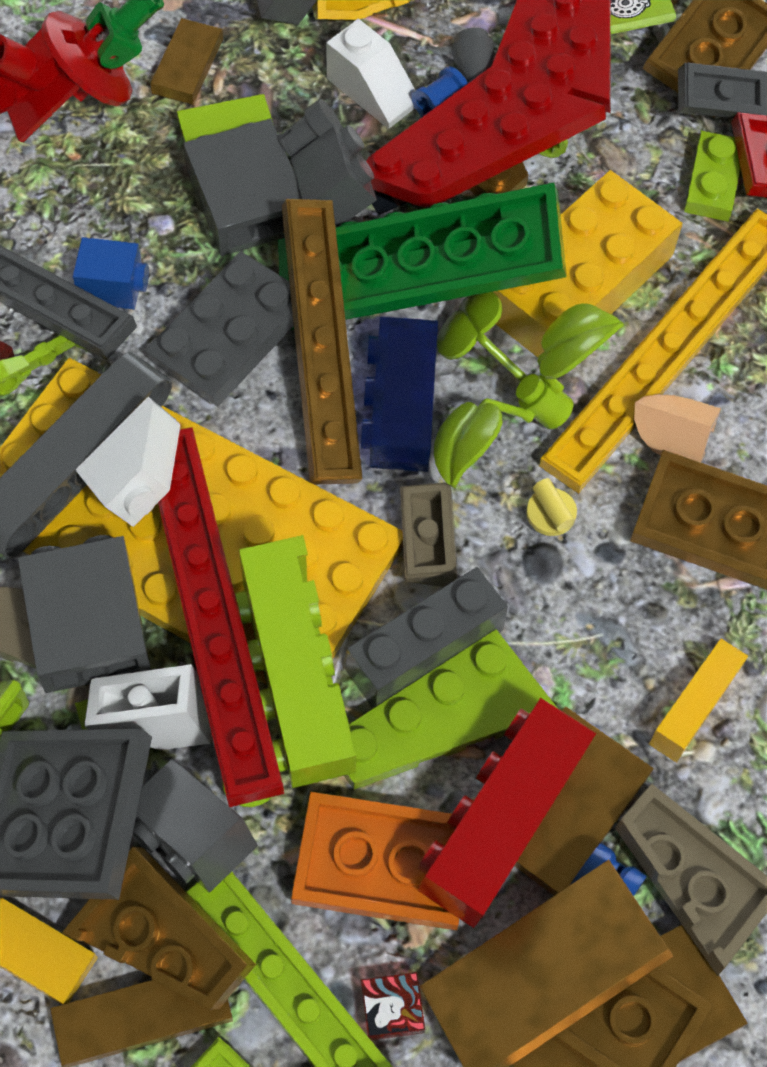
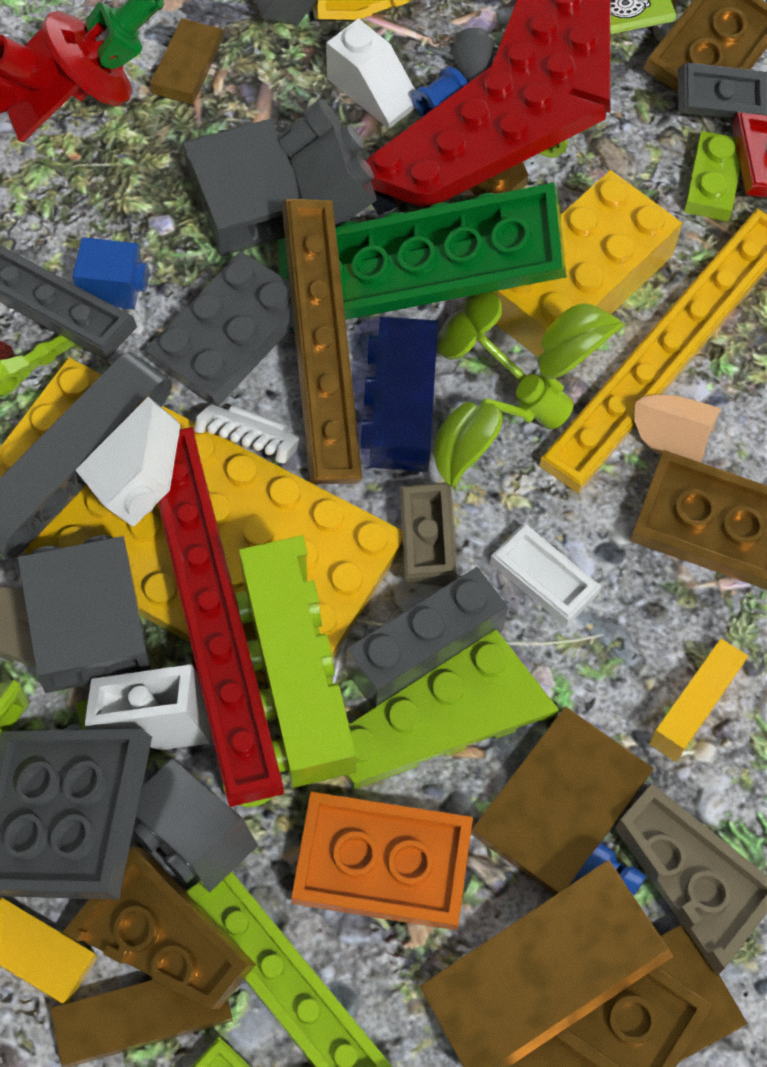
(222, 116): lime tile -> none
(250, 427): none -> white piece
(392, 1006): tile -> none
(505, 813): red brick -> none
(545, 574): none -> white tile
(550, 509): light yellow plate -> none

